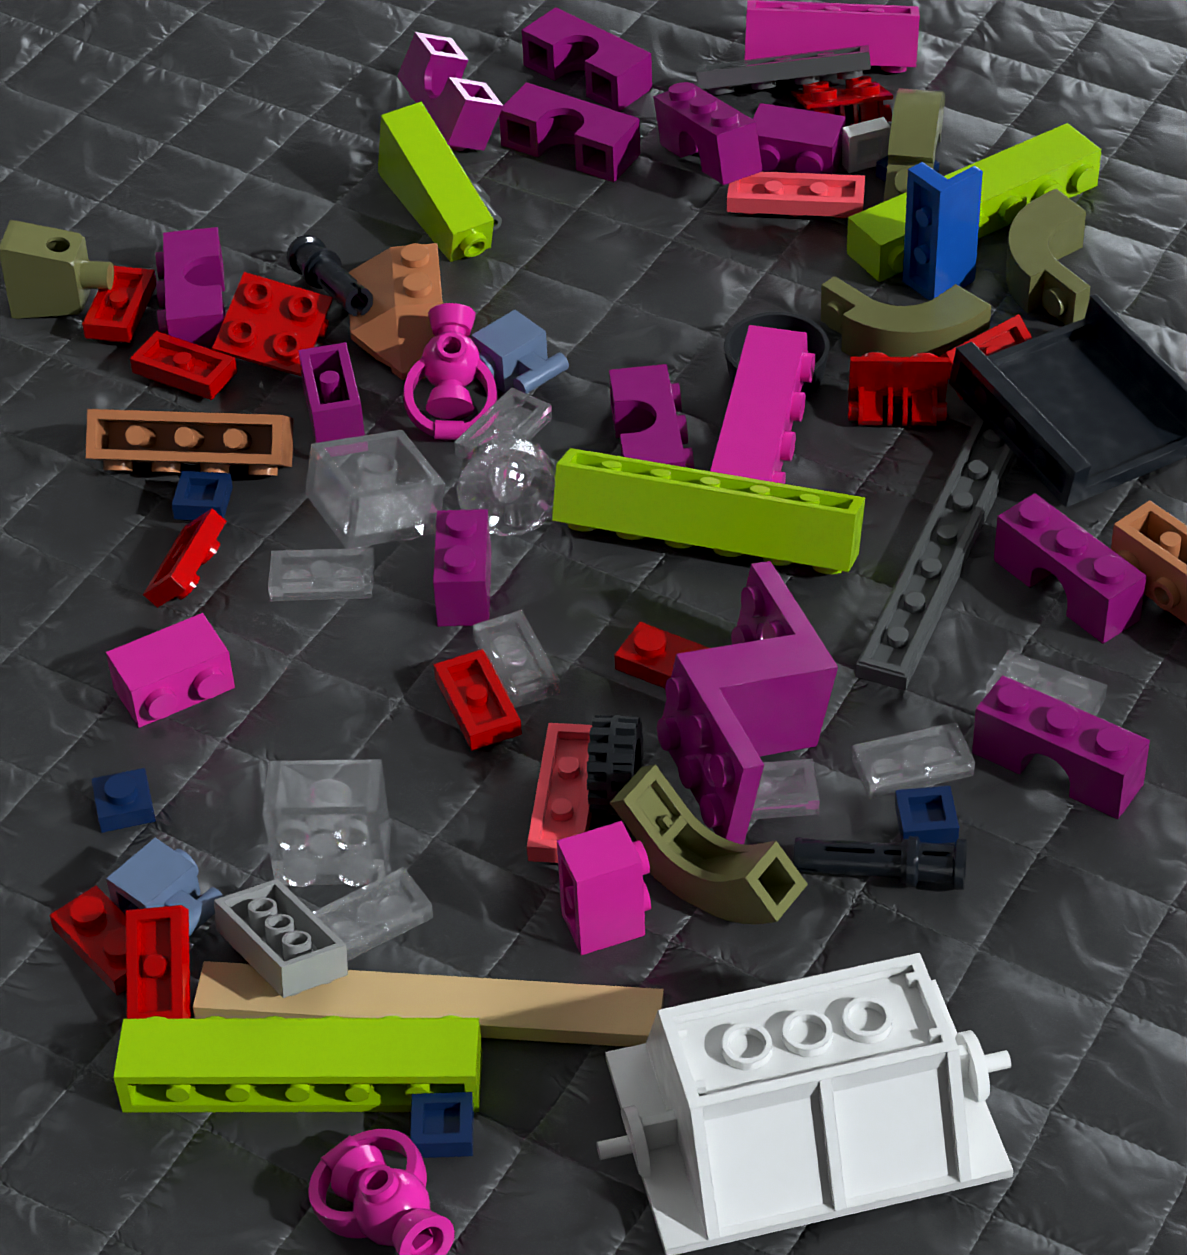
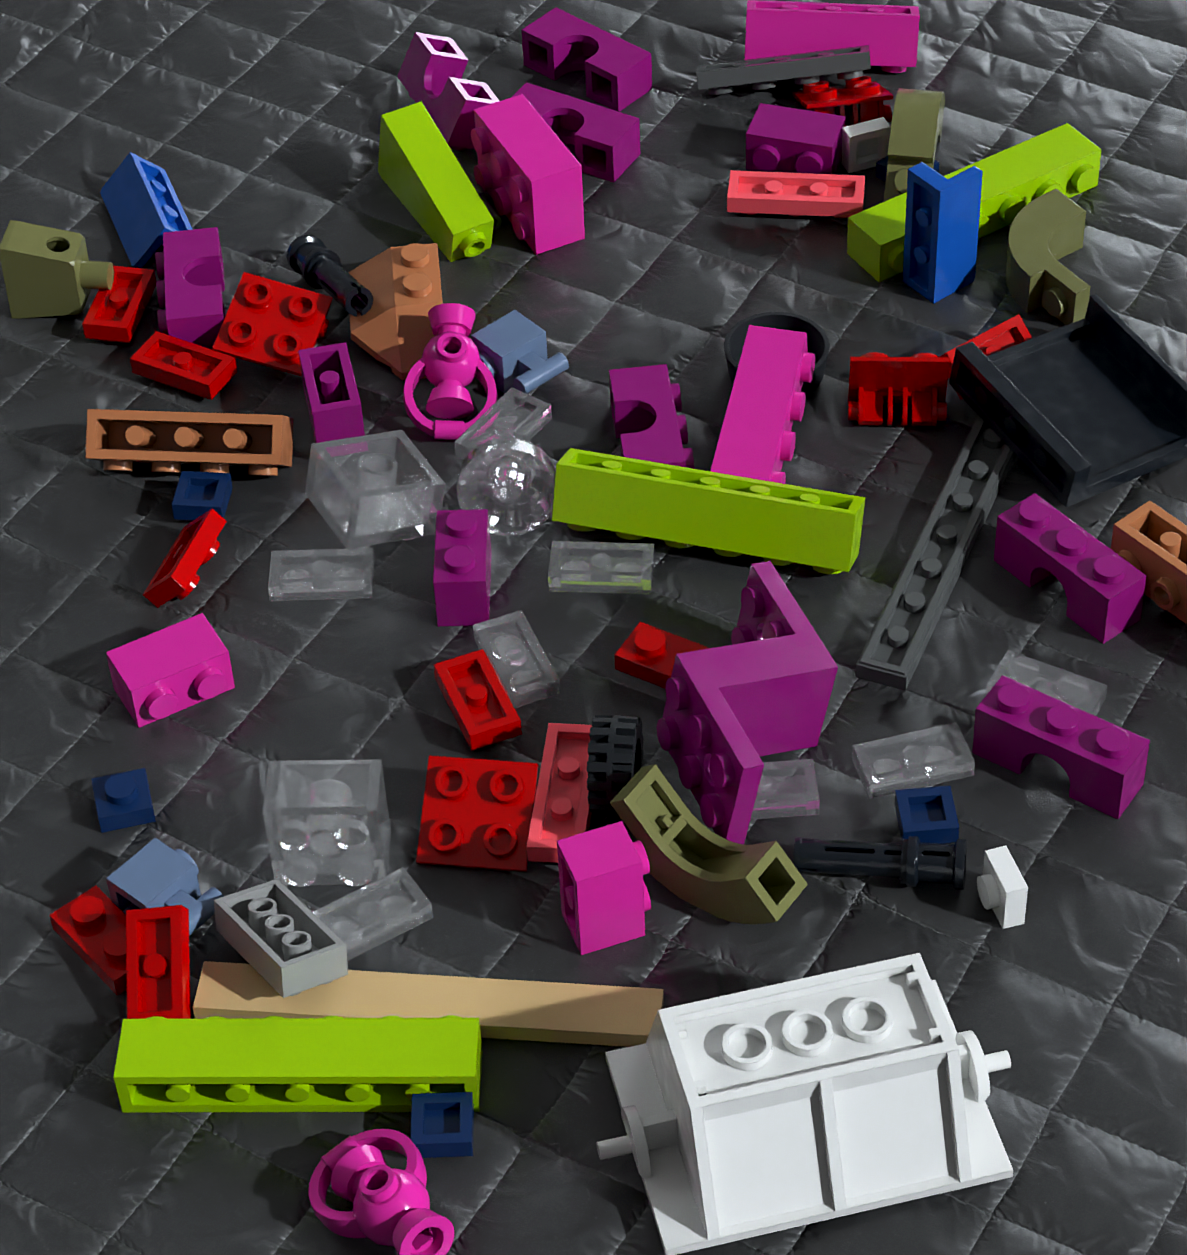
(142, 207): none -> blue panel
(477, 813): none -> red hinge
(529, 174): none -> dark pink brick
(601, 567): none -> clear plate
(701, 123): magenta arch -> none
(902, 330): olive arch -> none
(1003, 887): none -> white plate

